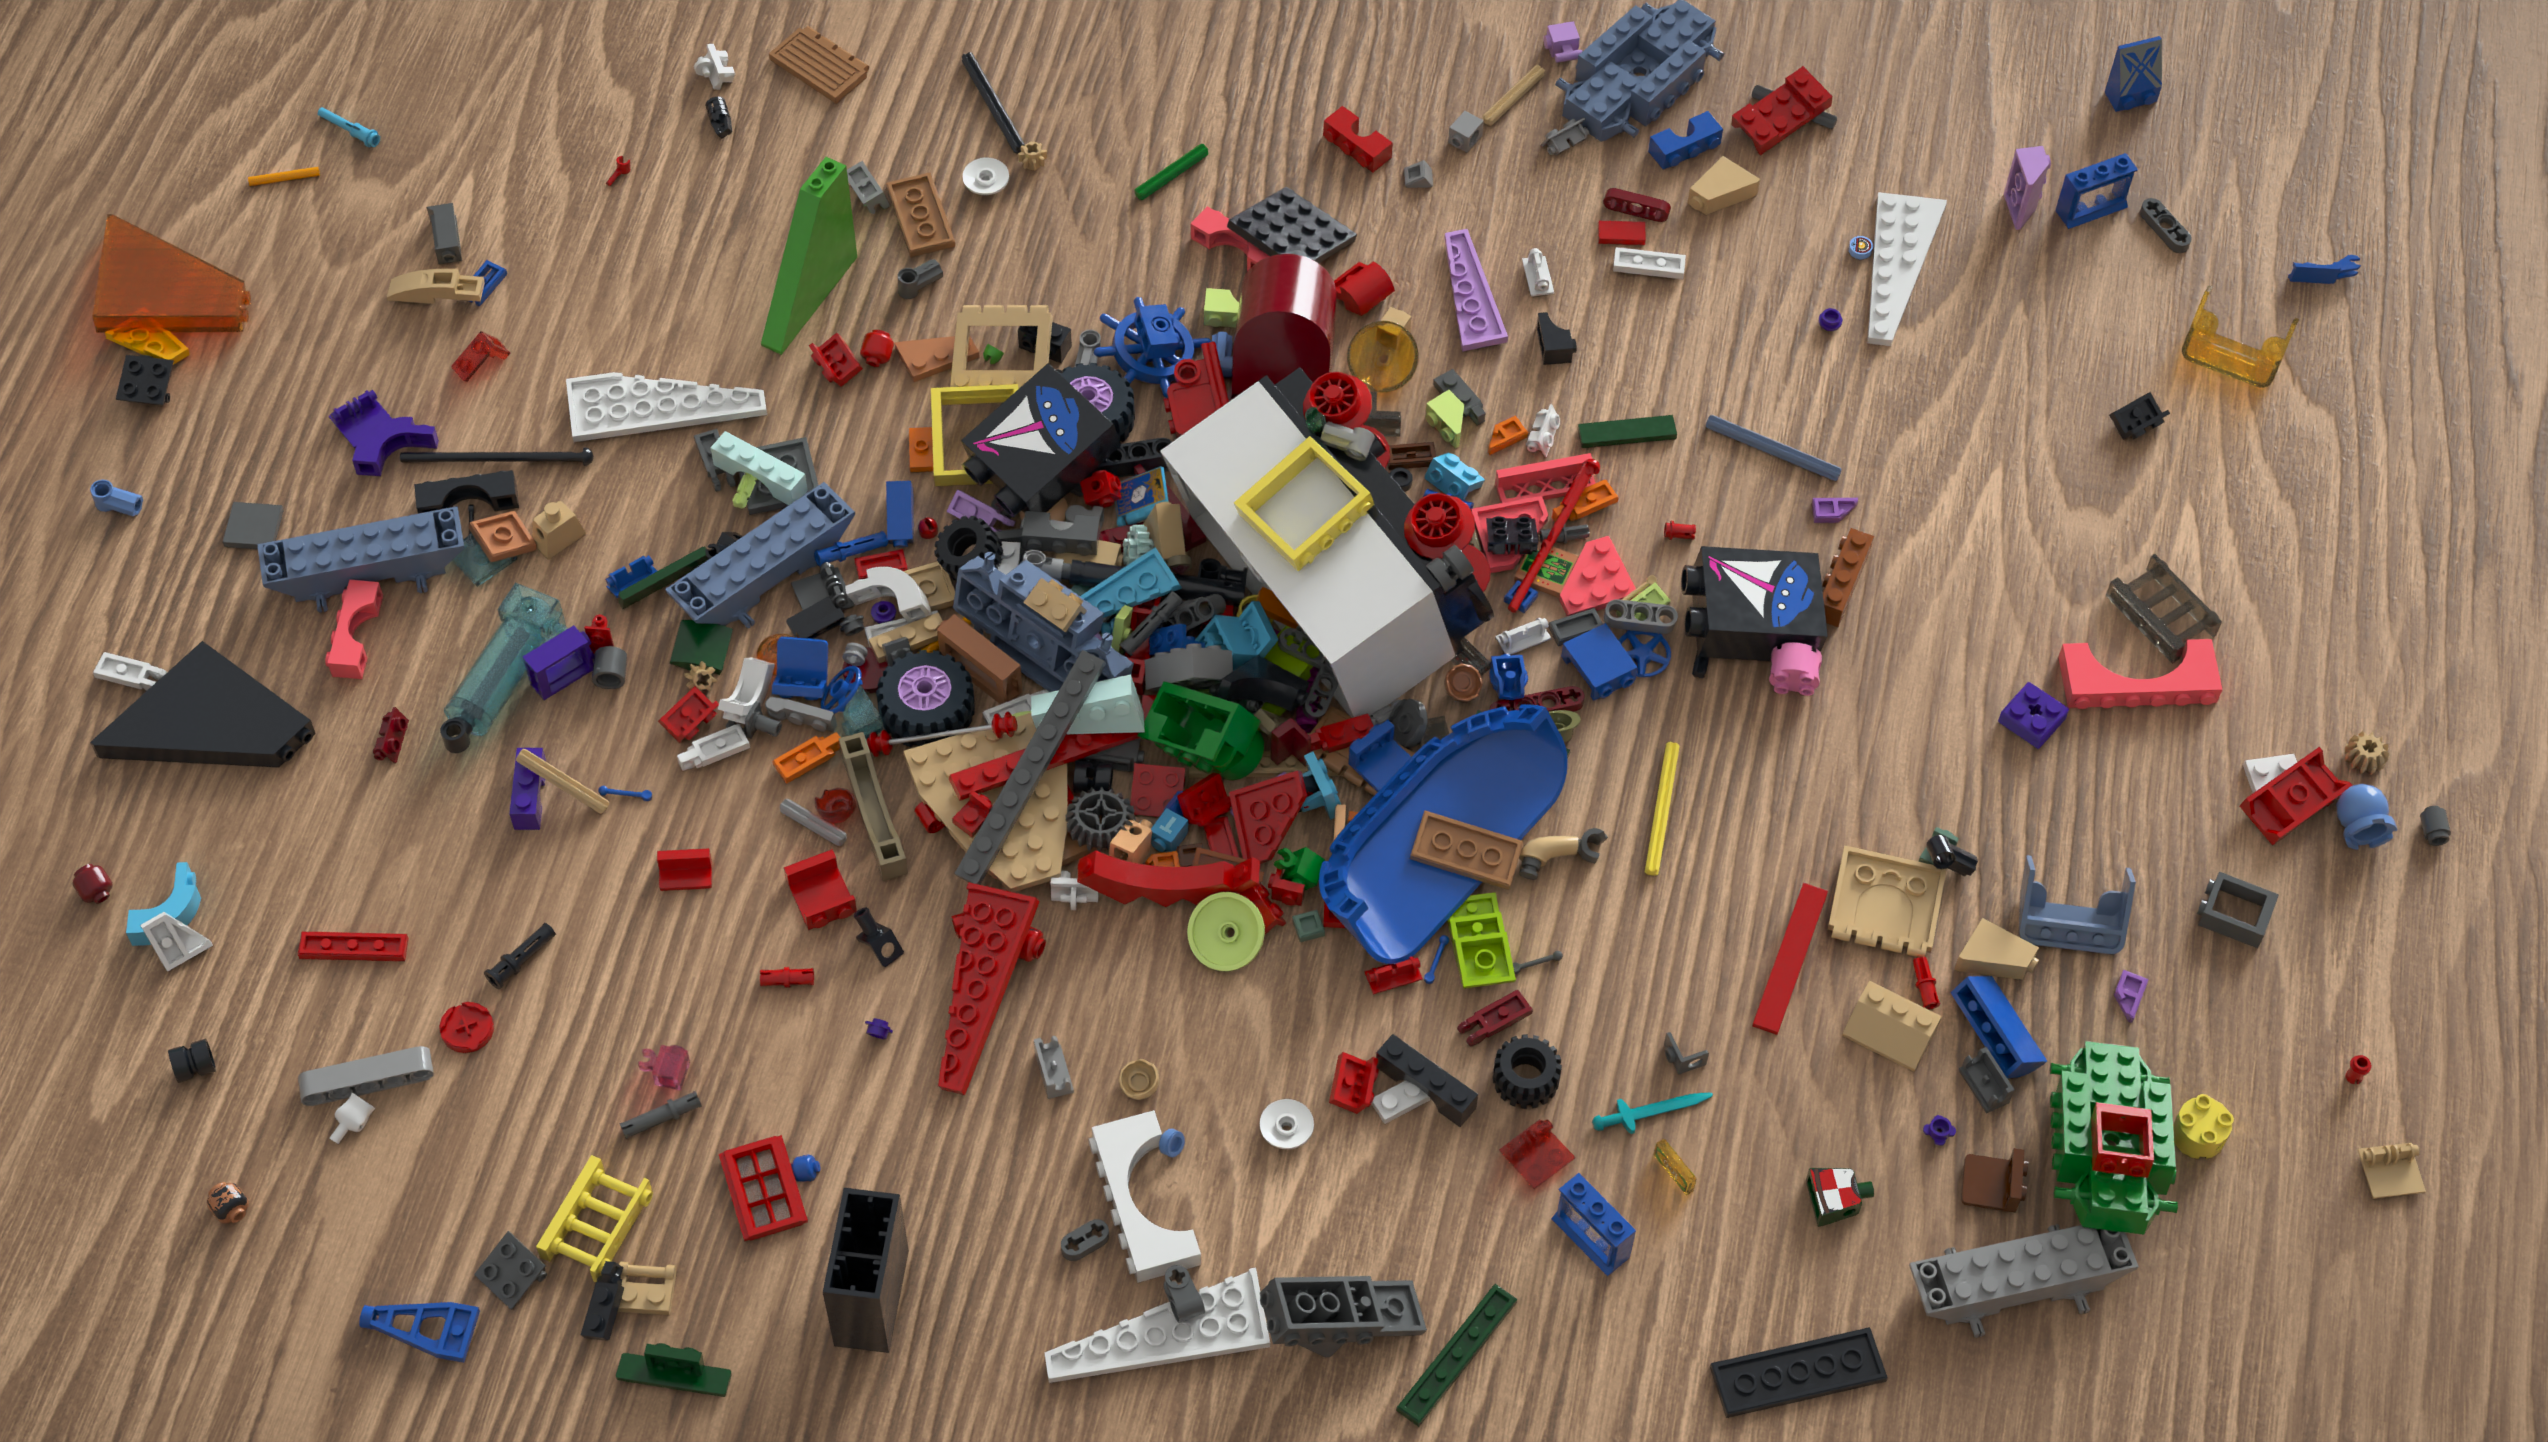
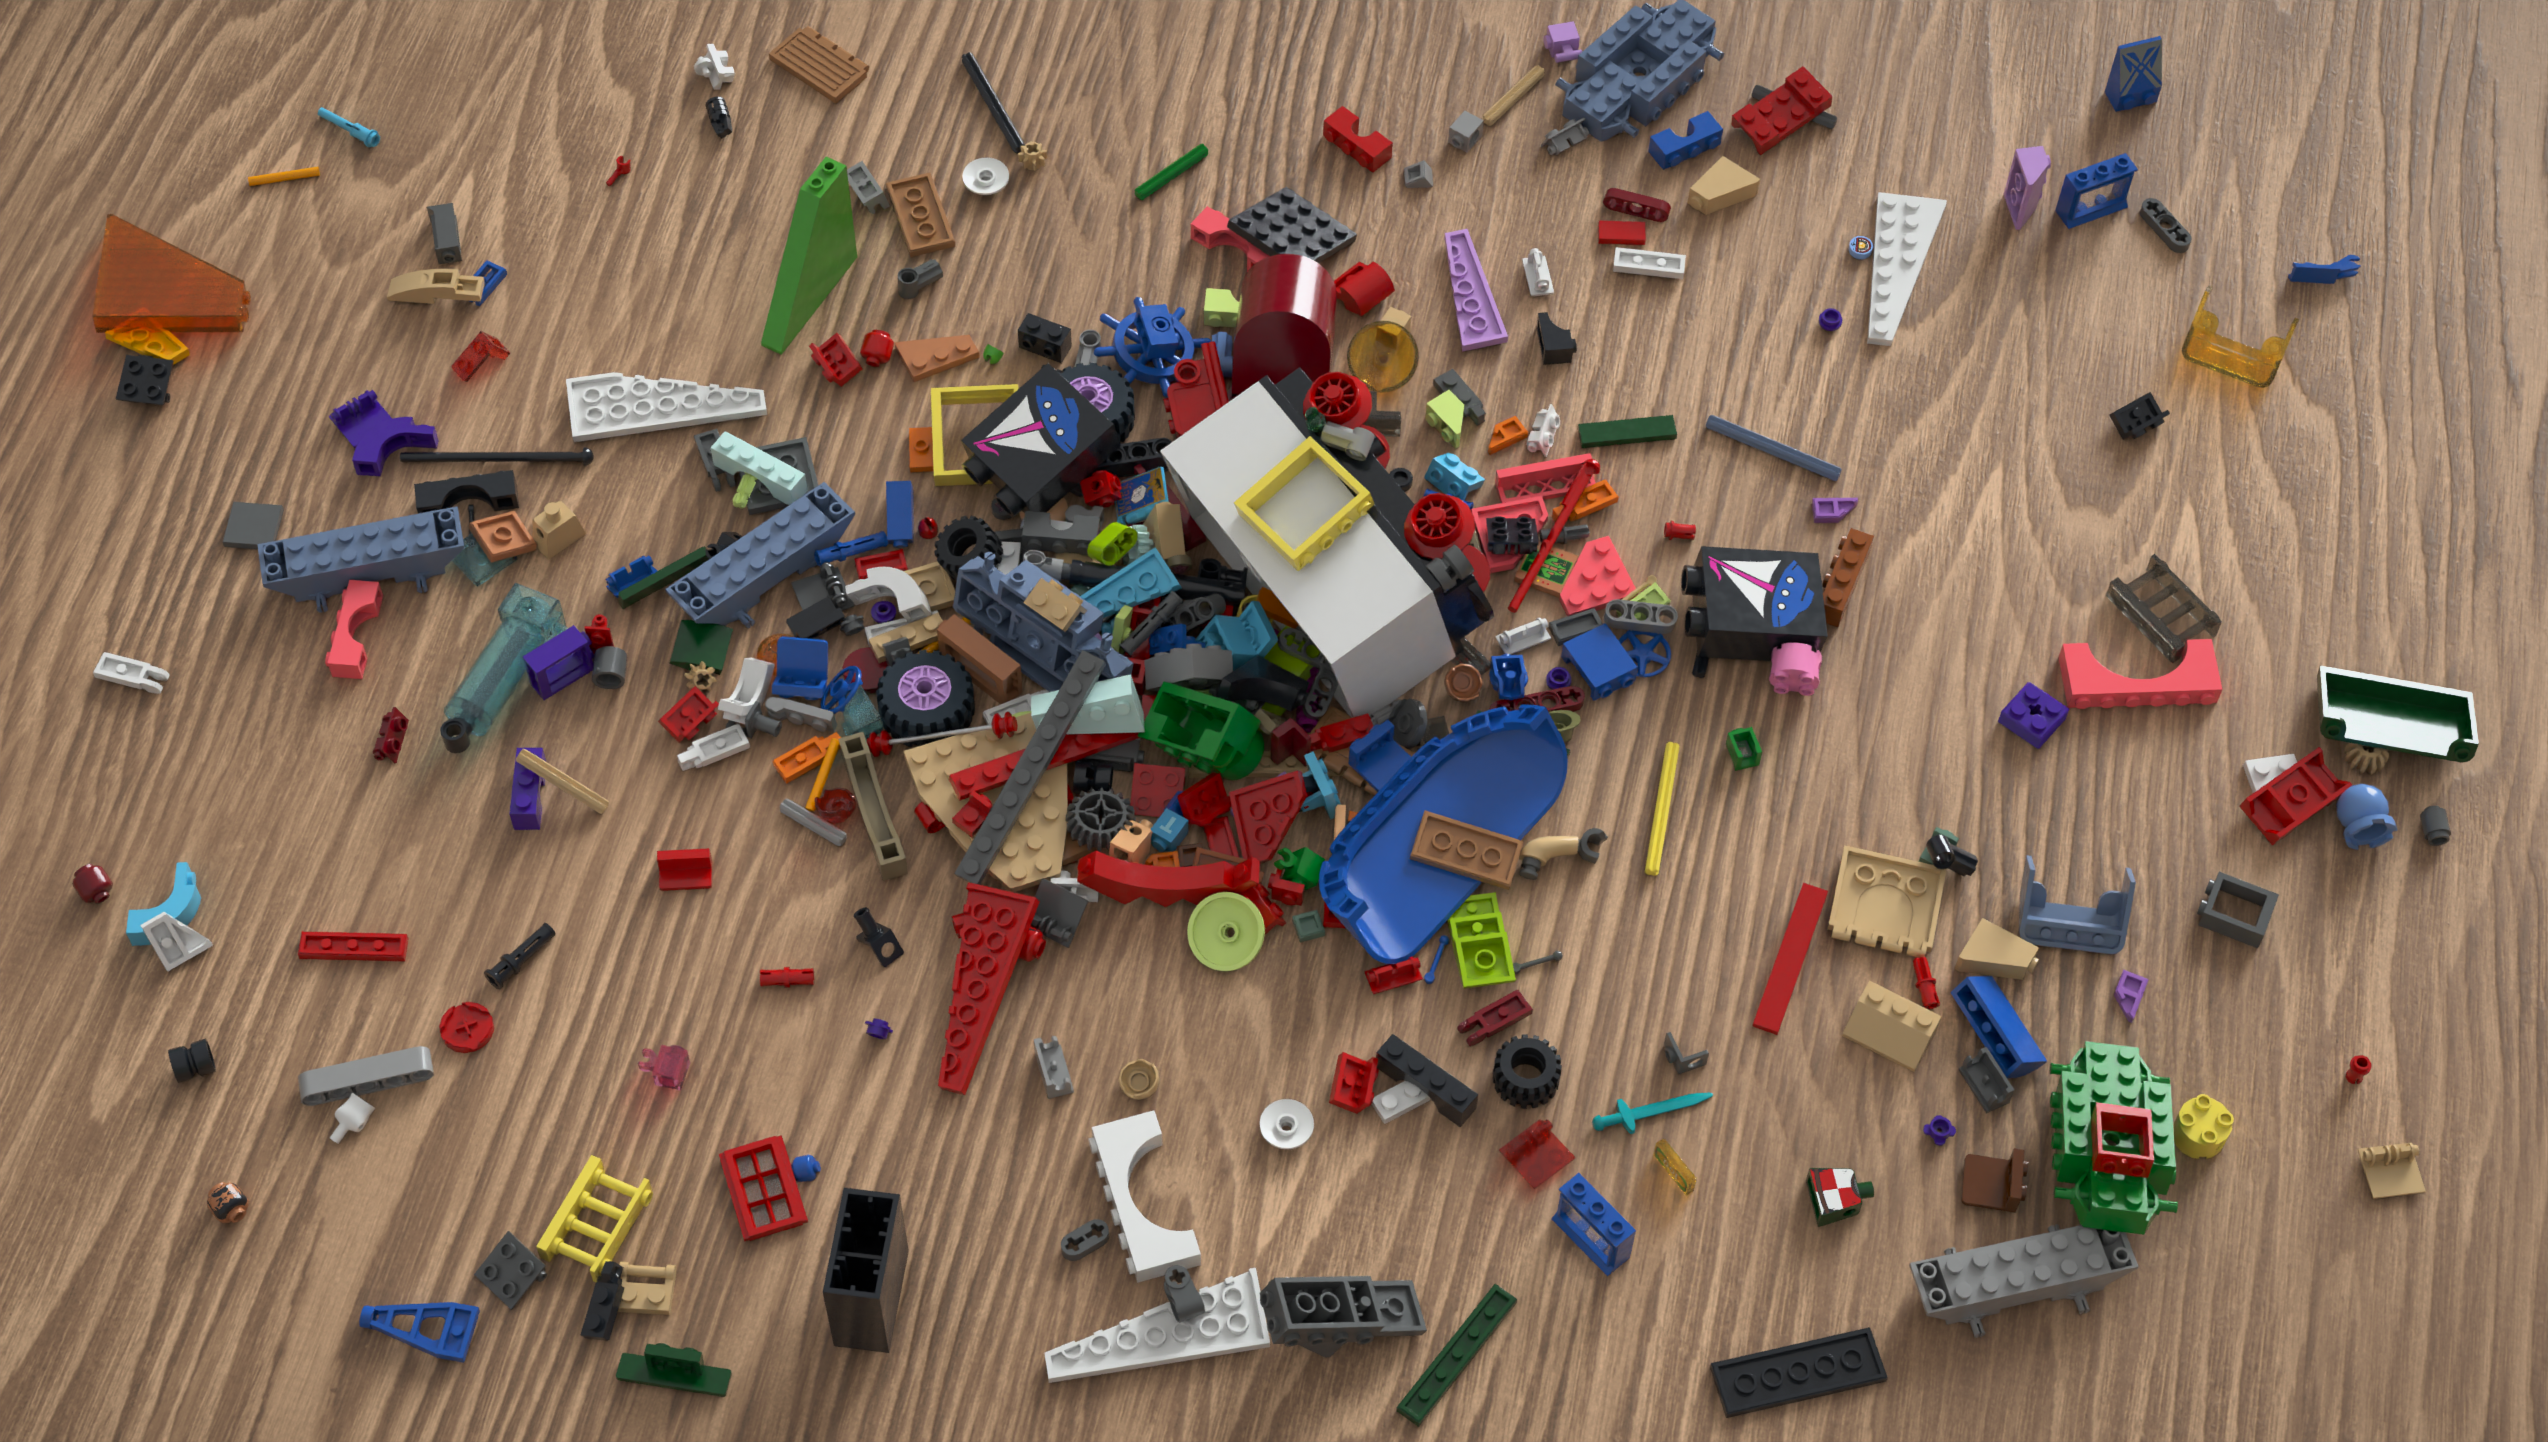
(111, 498): medium blue piece -> none
(206, 715): black slope -> none
(646, 795): blue hinge -> none
(659, 1115): dark grey pin -> none
(819, 890): red panel -> none
(823, 774): none -> light orange piece
(855, 654): light grey bush -> none
(966, 505): lavender hinge -> none
(994, 316): tan hinge -> none
(1058, 912): none -> dark grey hinge
(1112, 543): none -> lime beam
(1171, 1142): medium blue tile -> none
(1411, 459): reddish brown tile -> none
(1530, 597): blue tile -> none
(1558, 673): none -> dark purple plate
(1743, 748): none -> green window
(2396, 715): none -> dark green windscreen

